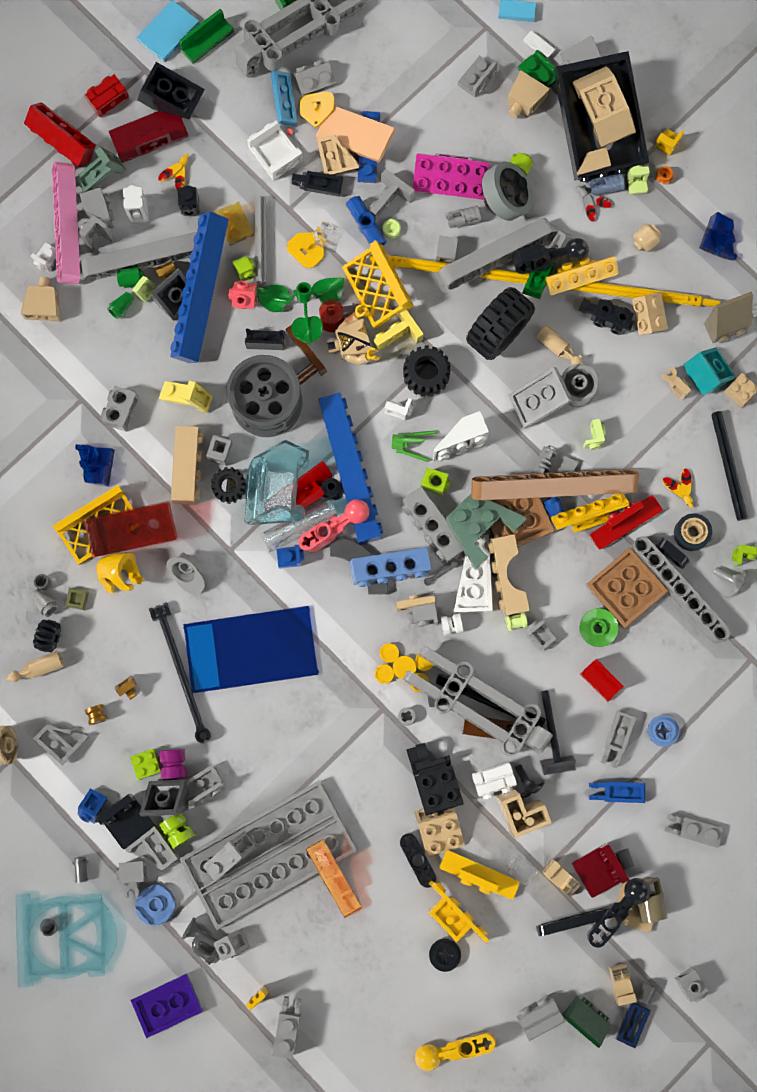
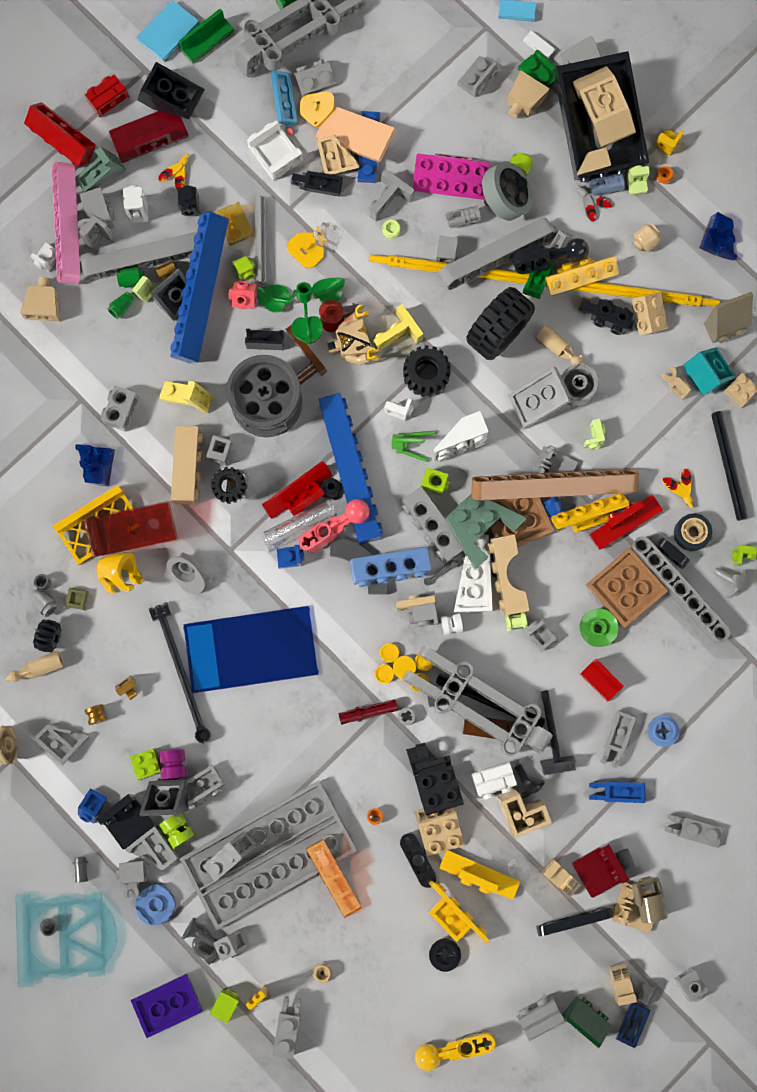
(225, 1005): none -> lime brick
(274, 485): clear light blue windscreen -> none
(327, 973): none -> tan plate
(359, 714): none -> dark red pin
(360, 214): blue piece -> none
(375, 813): none -> orange hinge
(392, 280): yellow fence -> none
(635, 892): black beam -> none

